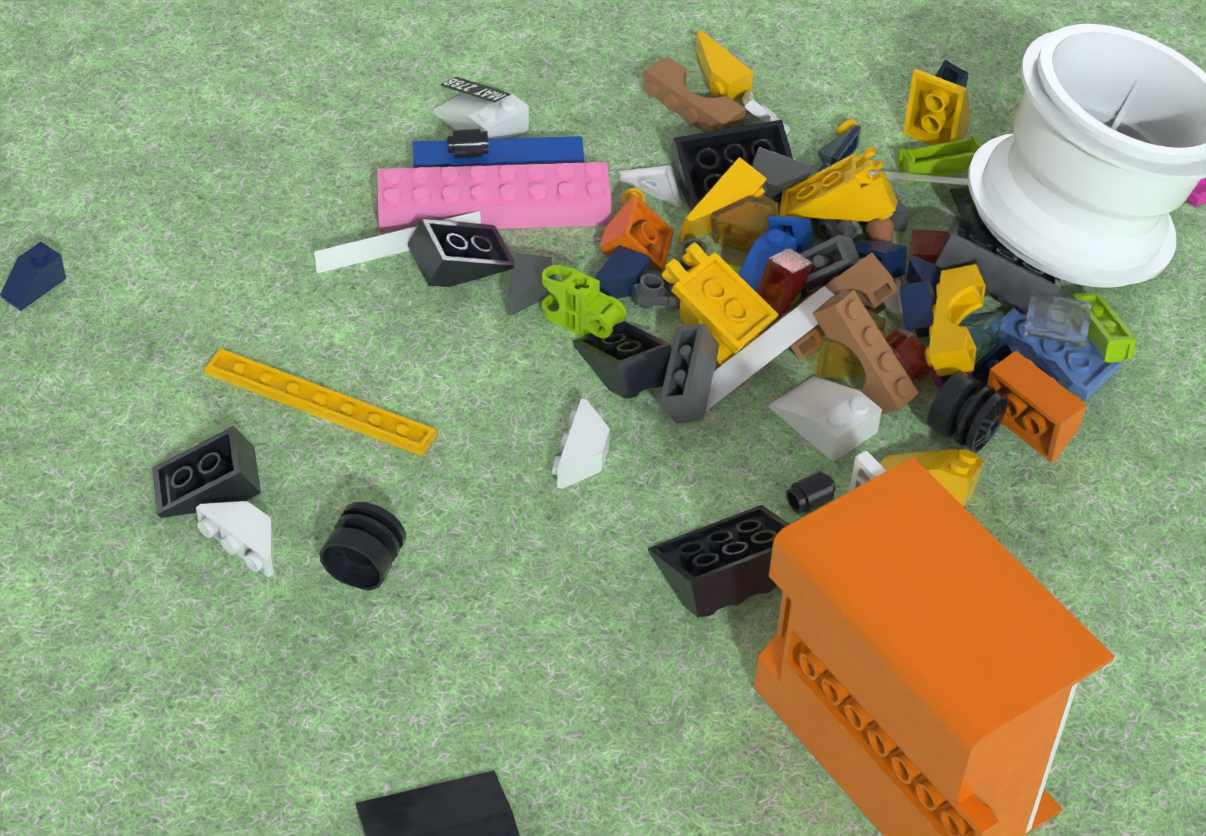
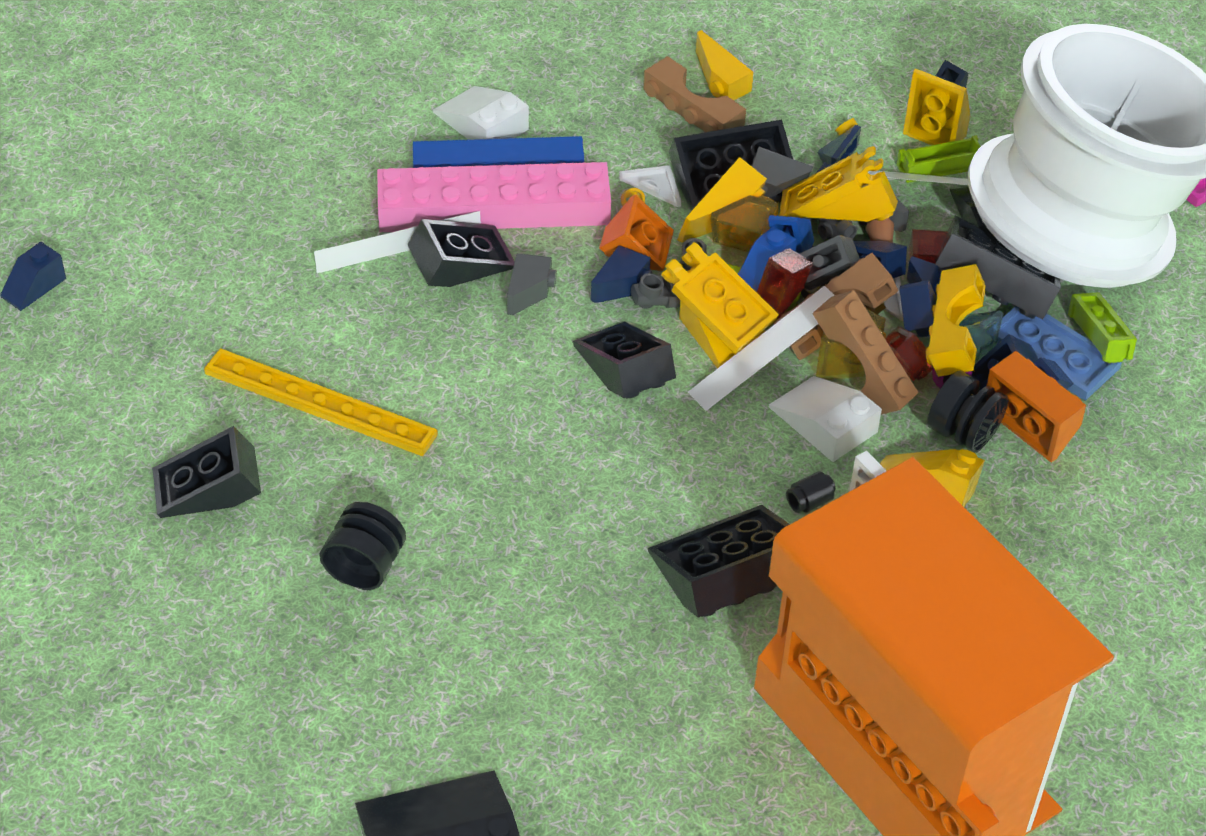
(241, 531): white slope -> none
(468, 143): black brick -> none
(475, 89): black sticker -> none
(580, 303): lime piece -> none
(583, 447): white slope -> none
(689, 373): dark grey brick -> none
(760, 111): white tile -> none
(1057, 320): clear slope -> none

